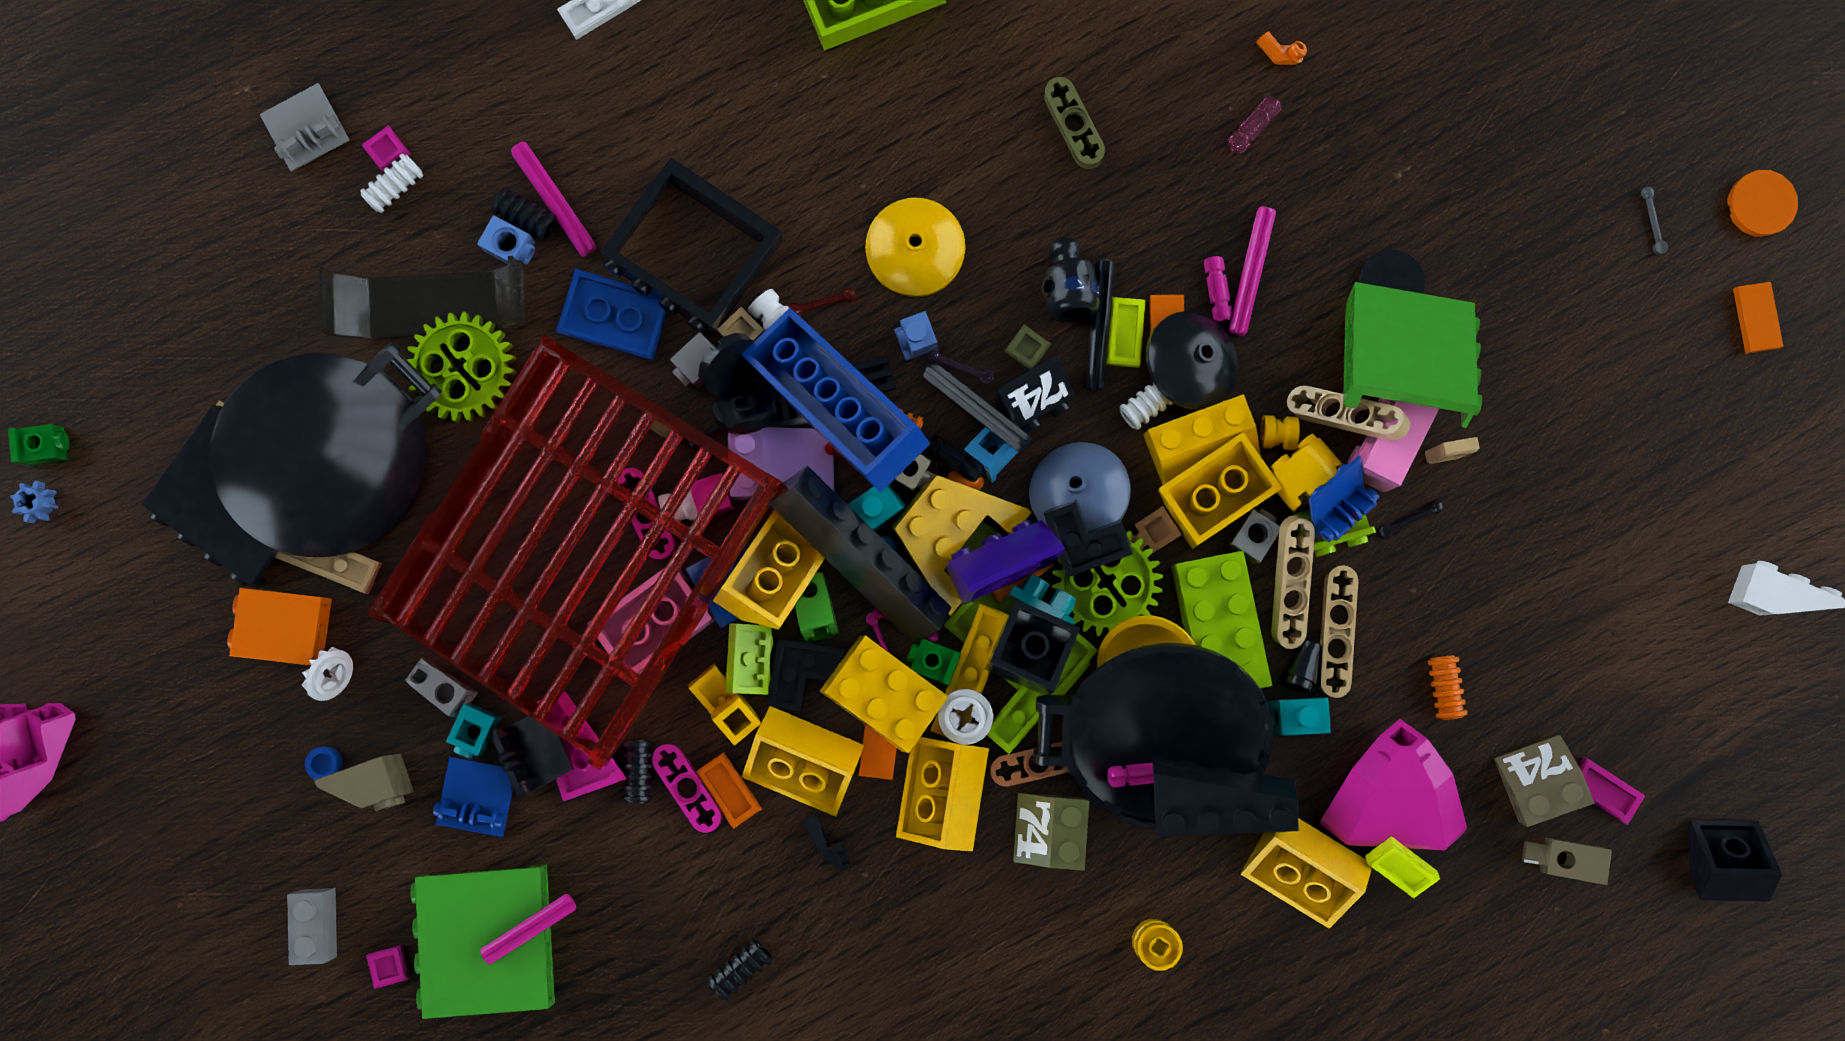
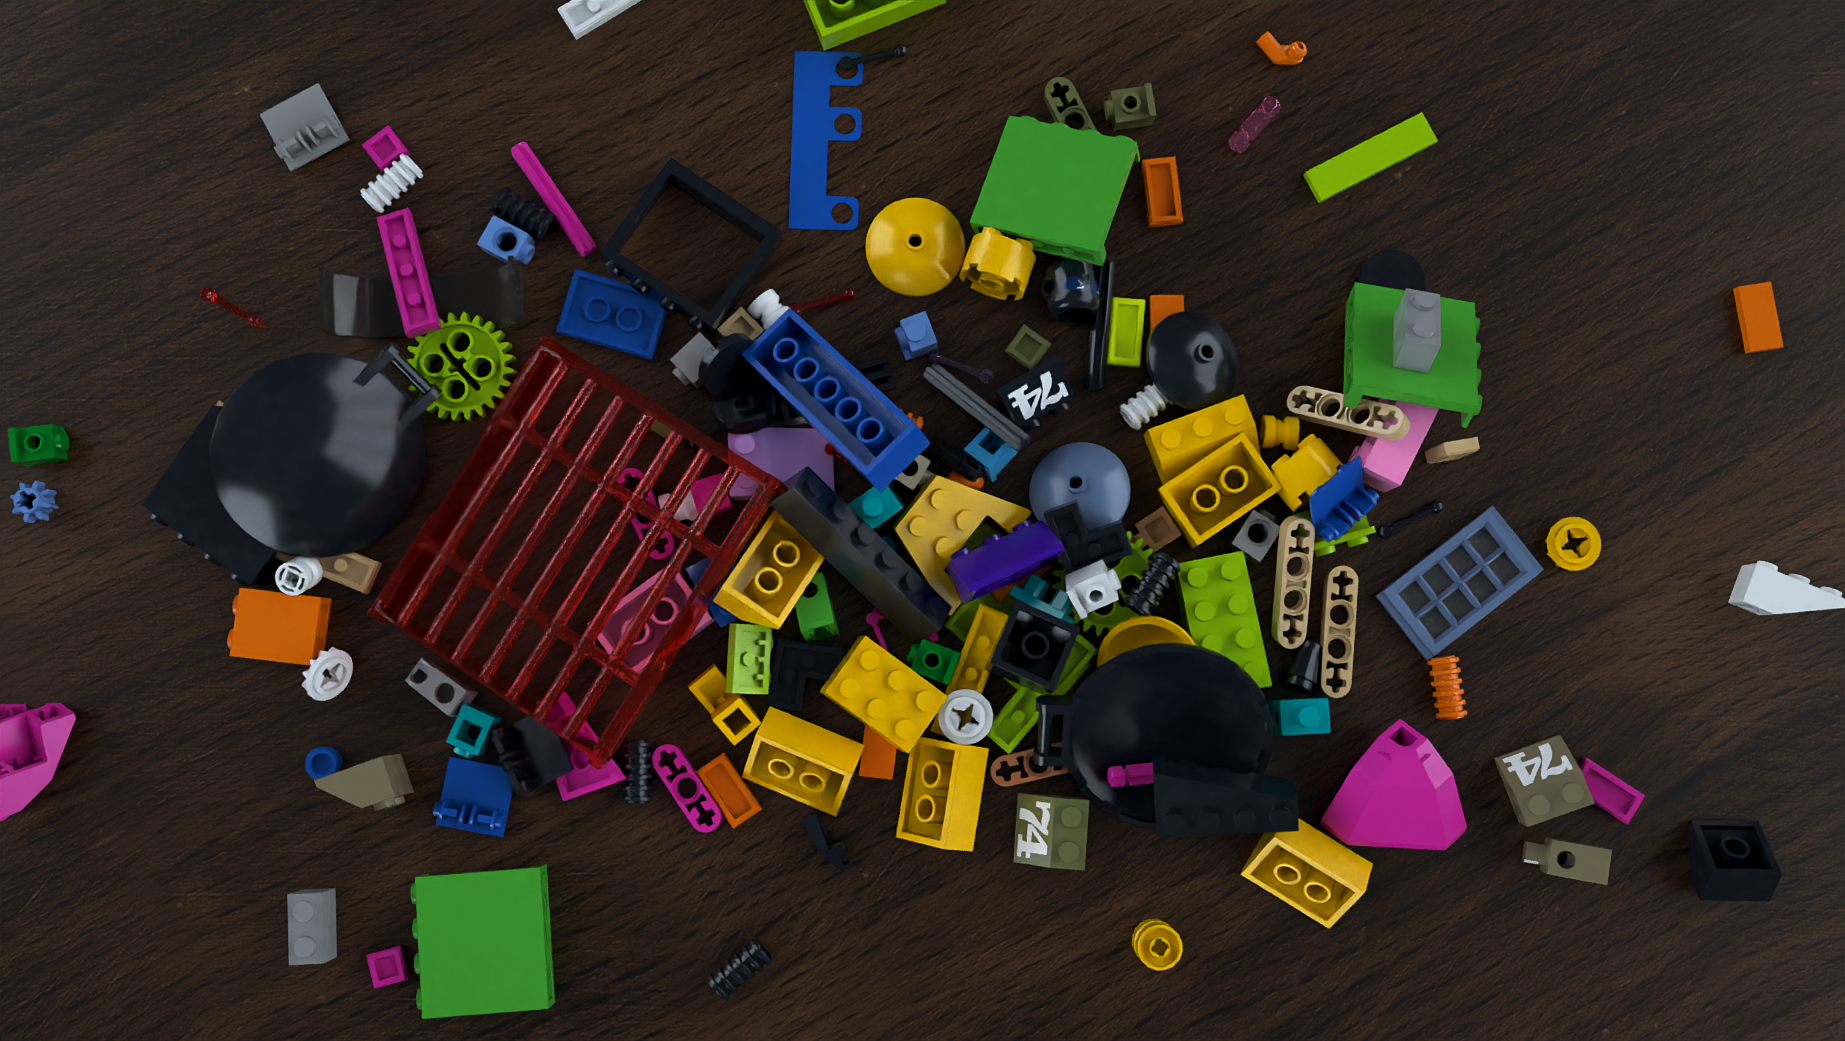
(210, 295): none -> clear red hinge
(298, 575): none -> white wheel
(408, 273): none -> dark pink tile
(528, 929): dark pink axle -> none
(811, 131): none -> blue piece
(847, 63): none -> black hinge
(998, 264): none -> yellow brick
(1055, 187): none -> bright green panel
(1092, 587): none -> white brick
(1125, 118): none -> olive brick
(1152, 584): none -> black piece
(1162, 191): none -> orange tile
(1218, 289): dark pink axle -> none
(1252, 271): dark pink axle -> none
(1370, 157): none -> lime tile
(1402, 867): neon yellow tile -> none
(1417, 330): none -> light grey brick
(1459, 583): none -> sand blue piece
(1587, 550): none -> yellow gear
(1660, 247): dark grey hinge -> none
(1762, 203): orange tile -> none

